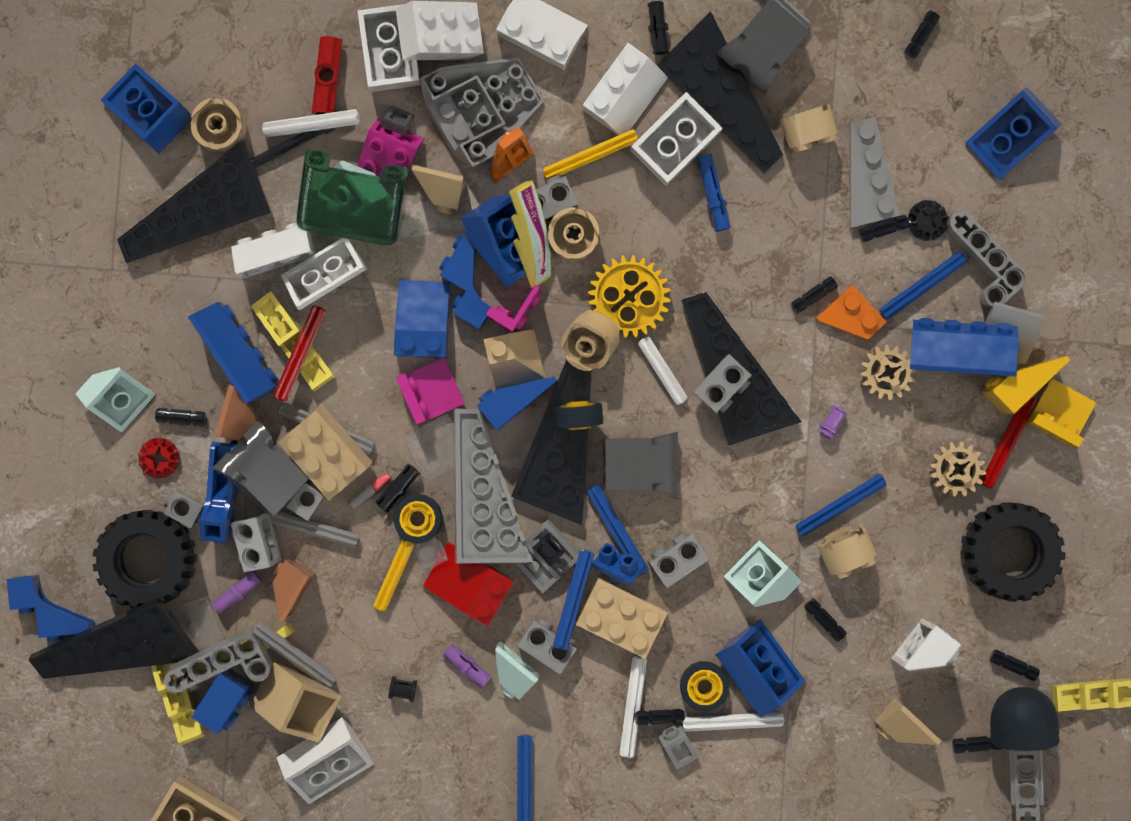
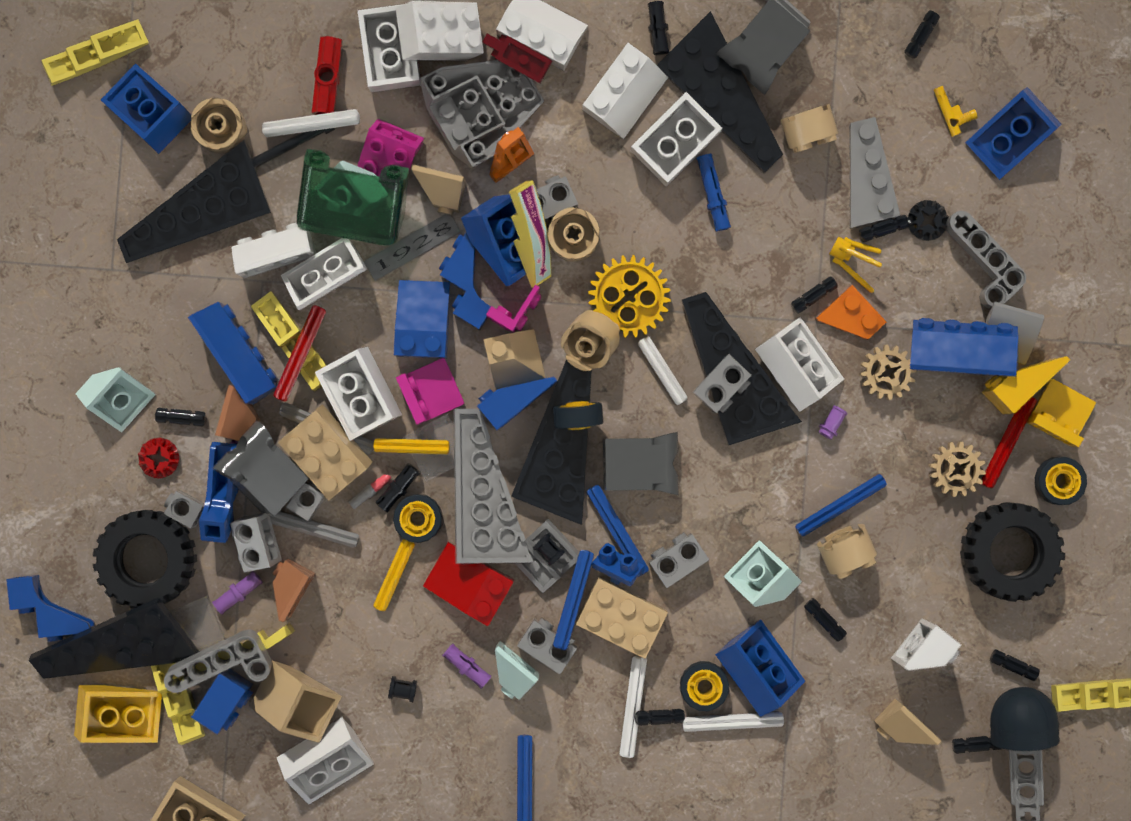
(94, 53): none -> light yellow slope
(117, 714): none -> yellow slope
(293, 654): light grey axle -> none
(358, 393): none -> white slope
(397, 120): dark grey tile -> none
(411, 246): none -> flat silver sticker
(411, 446): none -> yellow axle
(430, 553): clear plate -> none
(518, 57): none -> dark red hinge
(590, 154): yellow axle -> none
(677, 746): light grey bracket -> none
(799, 364): none -> white slope
(845, 248): none -> yellow plant
(923, 285): blue axle -> none
(954, 112): none -> yellow hose
(1046, 480): none -> wheel

